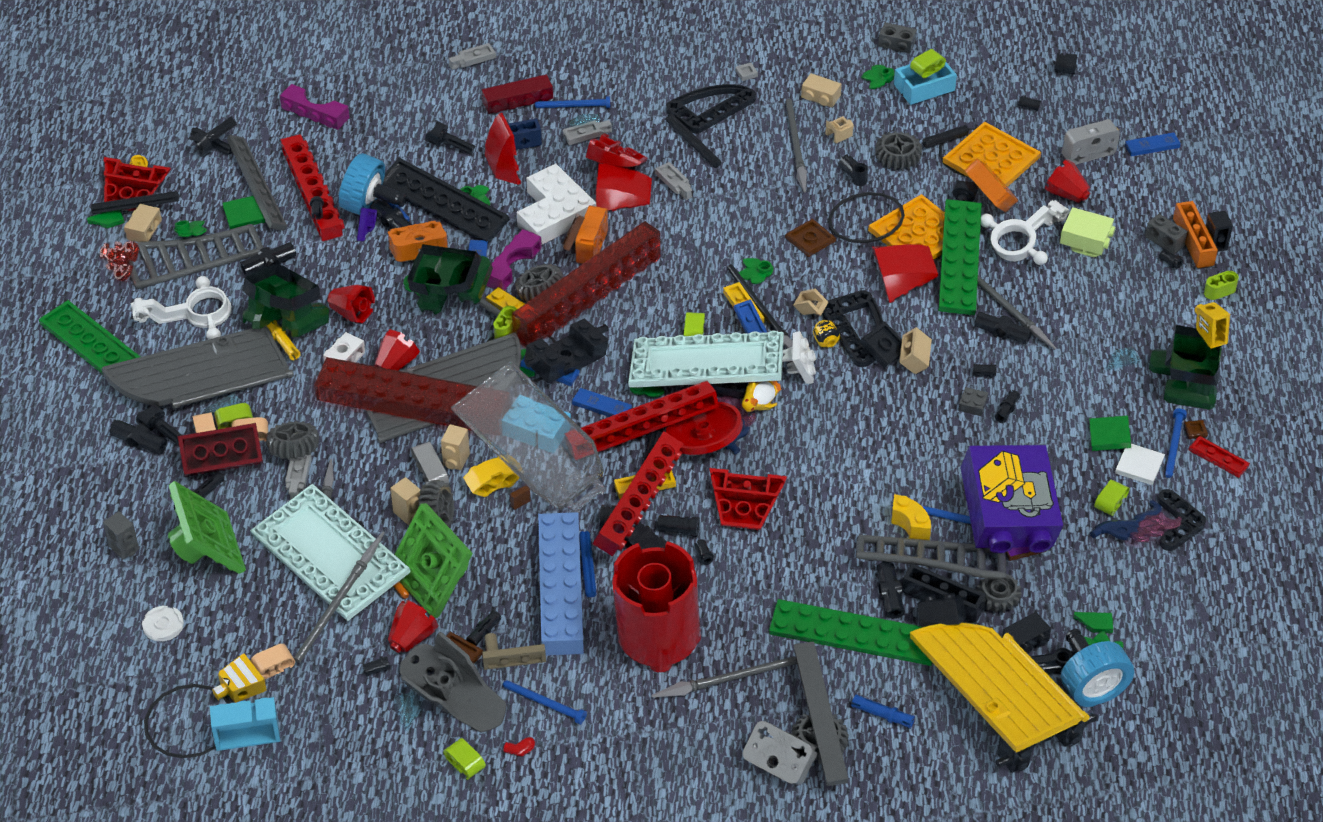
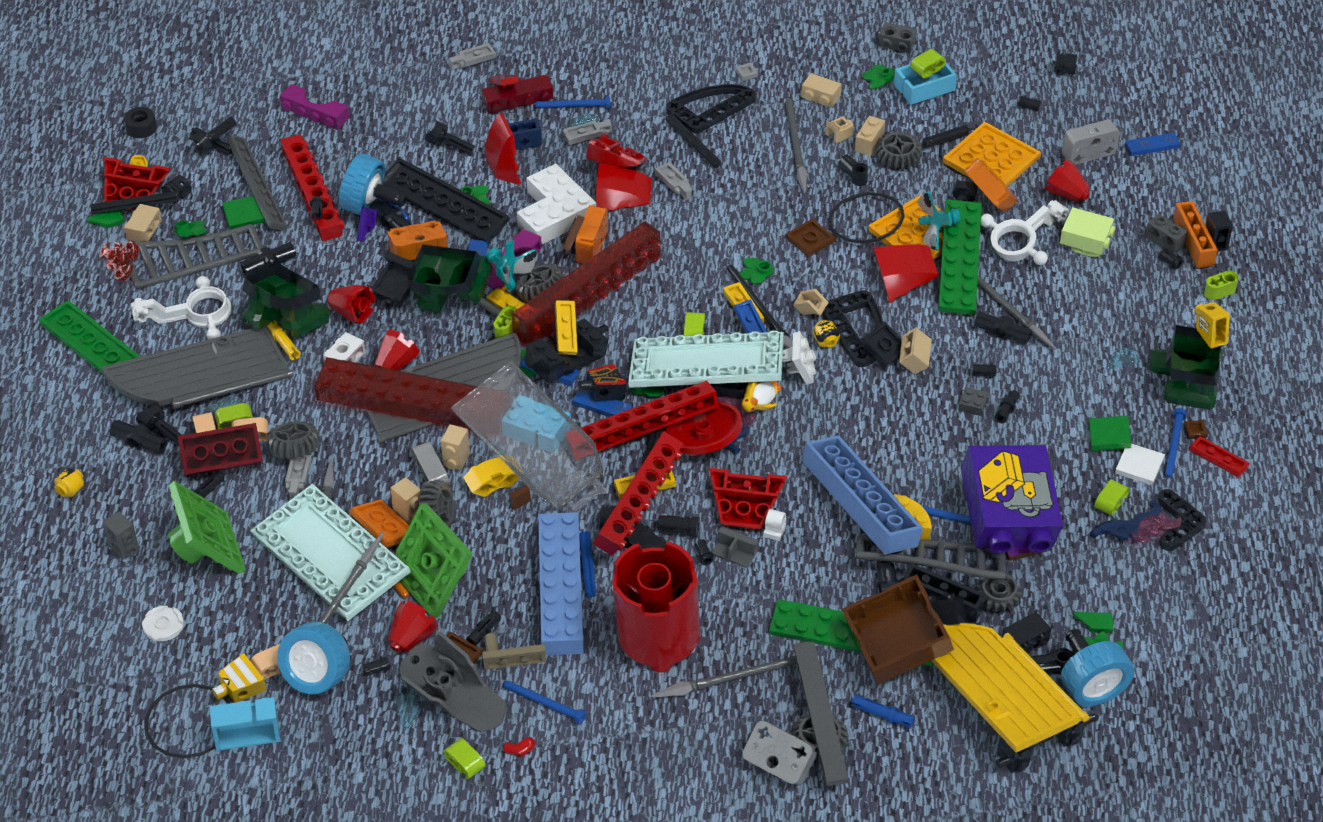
(69, 482): none -> yellow head
(140, 122): none -> black tyre
(174, 185): none -> black piece
(313, 657): none -> dark azure wheel
(380, 518): none -> orange tile
(392, 282): none -> black panel
(504, 79): none -> red tile
(509, 264): none -> teal animal
(566, 327): none -> yellow plate
(604, 383): none -> black torso
(735, 547): none -> dark grey panel
(775, 524): none -> white leg
(862, 495): none -> medium blue brick
(868, 135): none -> tan brick
(897, 629): none -> reddish brown tile
(935, 219): none -> animal

